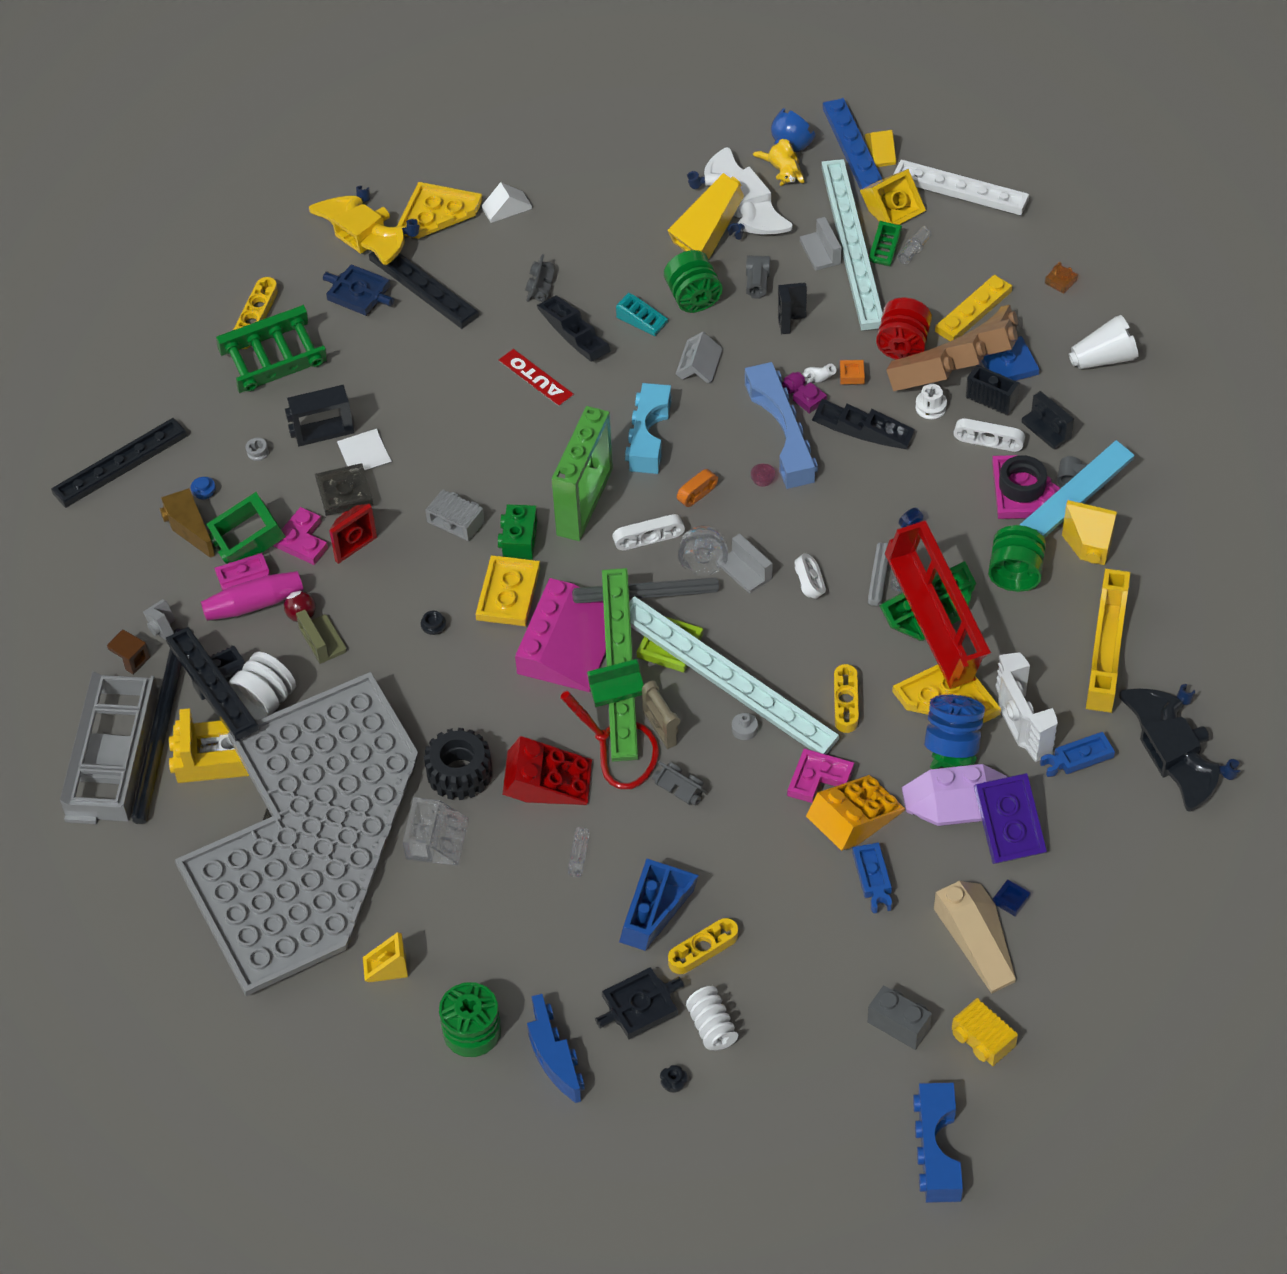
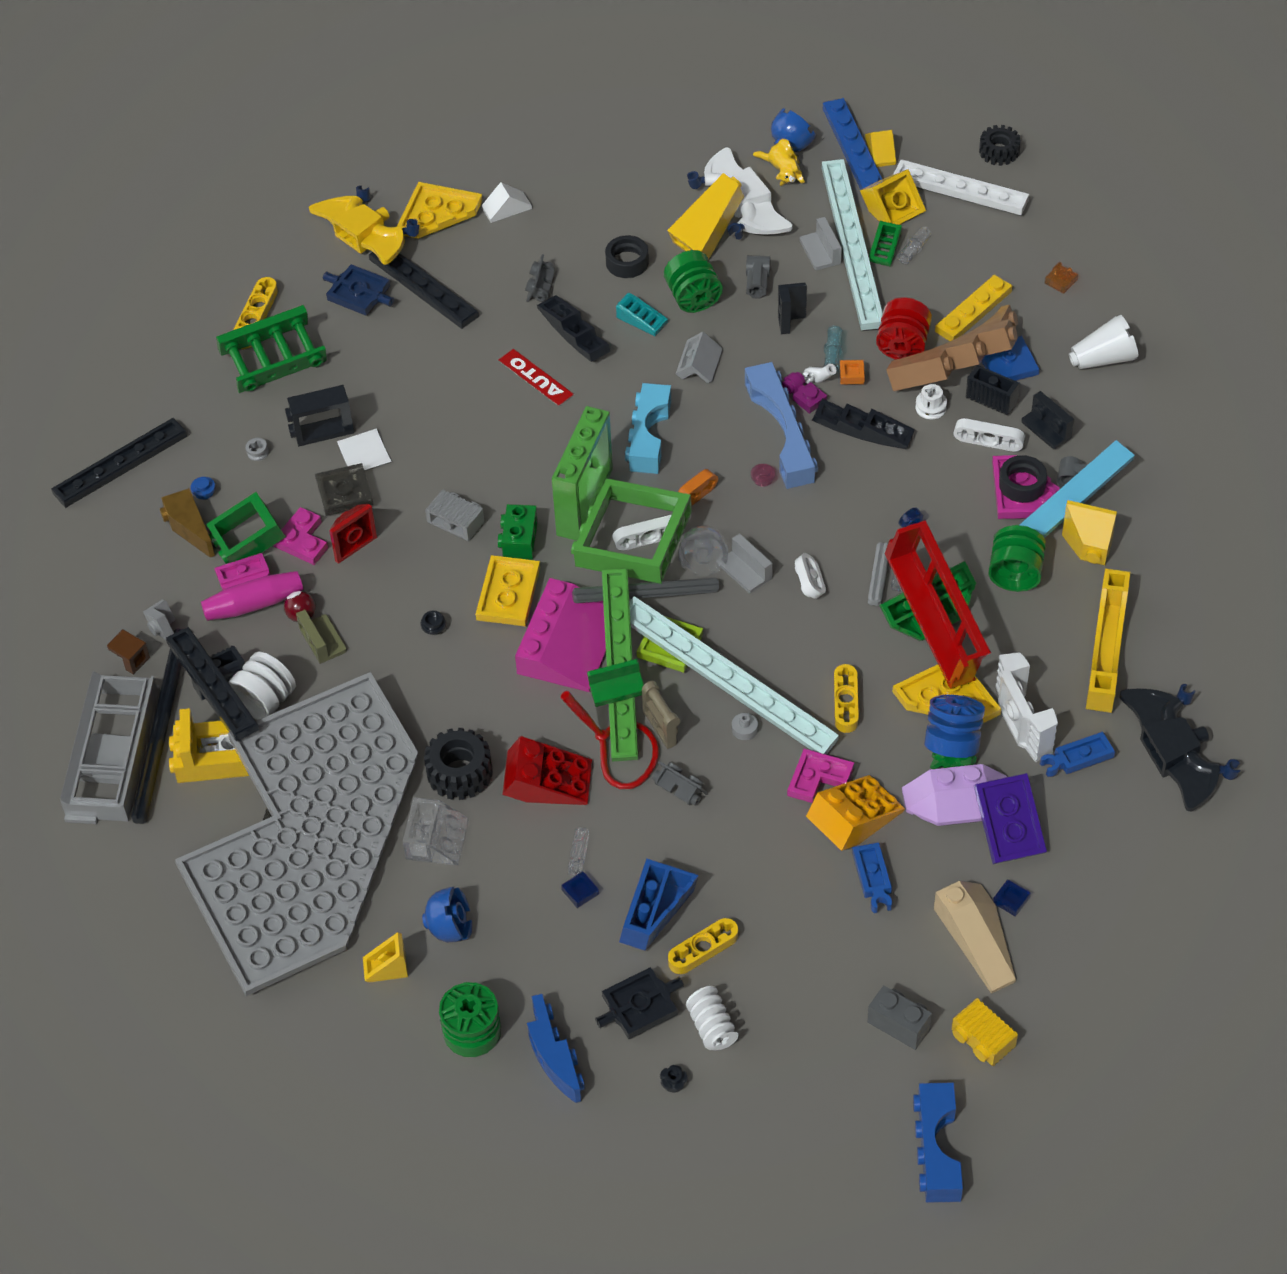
(447, 916): none -> blue cylinder
(580, 889): none -> clear blue tile
(627, 244): none -> black tyre
(638, 567): none -> bright green window
(833, 346): none -> clear light blue pin
(999, 153): none -> black tyre

